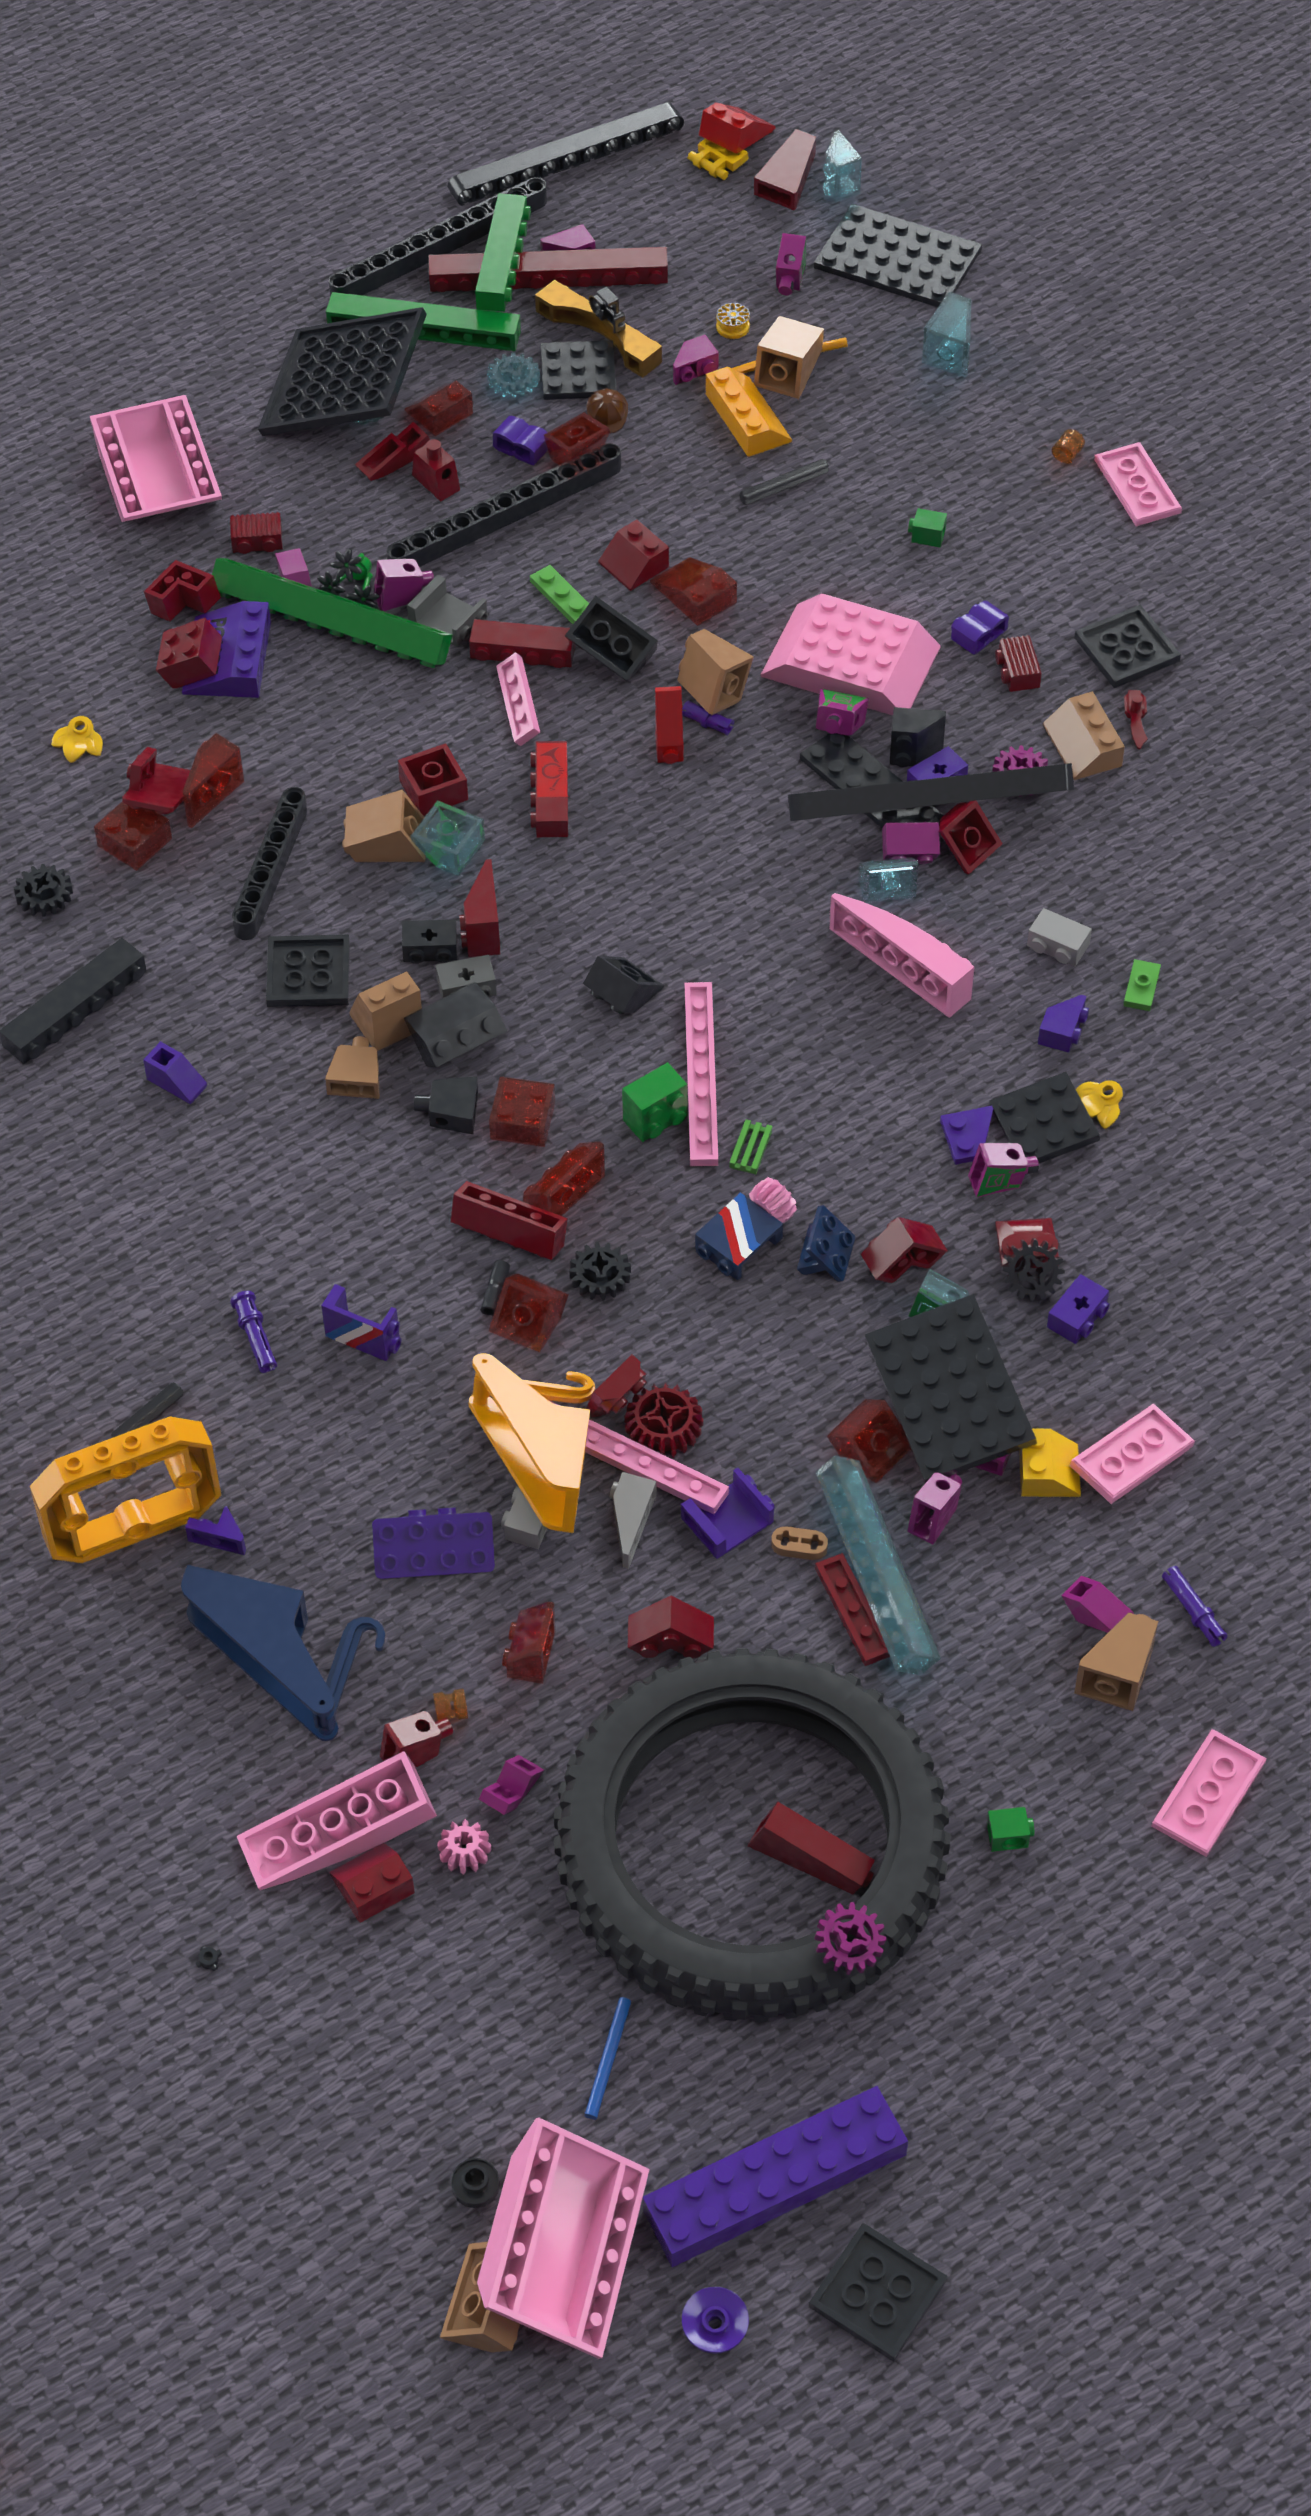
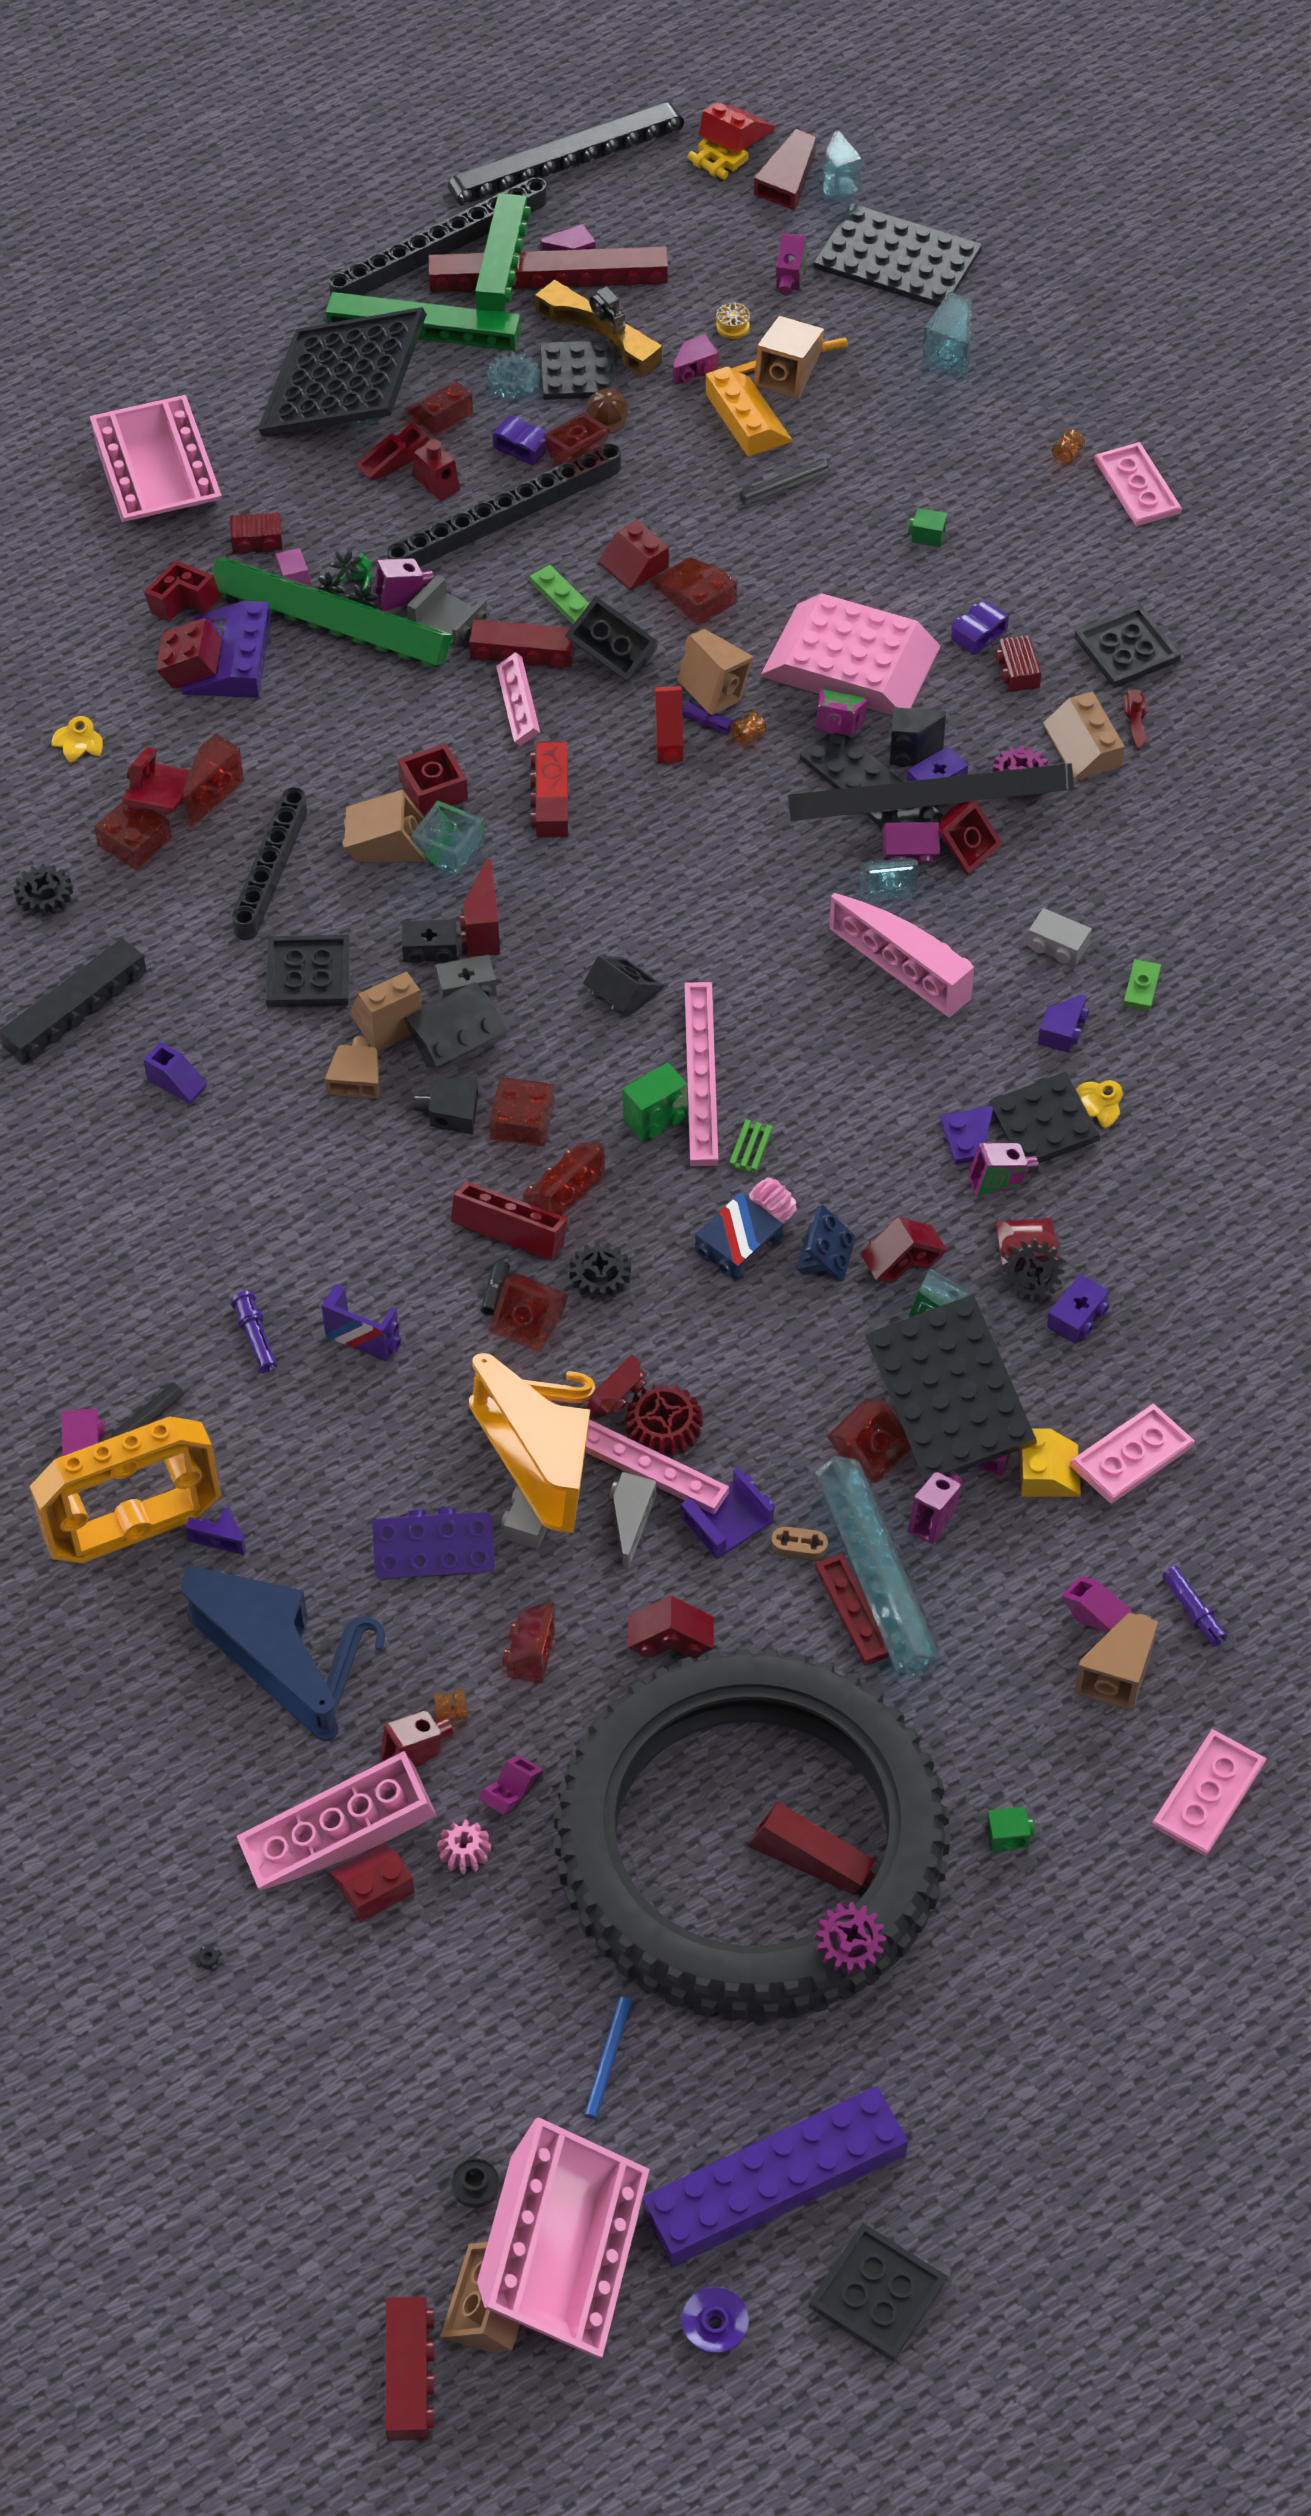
(81, 1429): none -> magenta brick
(407, 2369): none -> dark red brick
(748, 728): none -> clear orange wheel

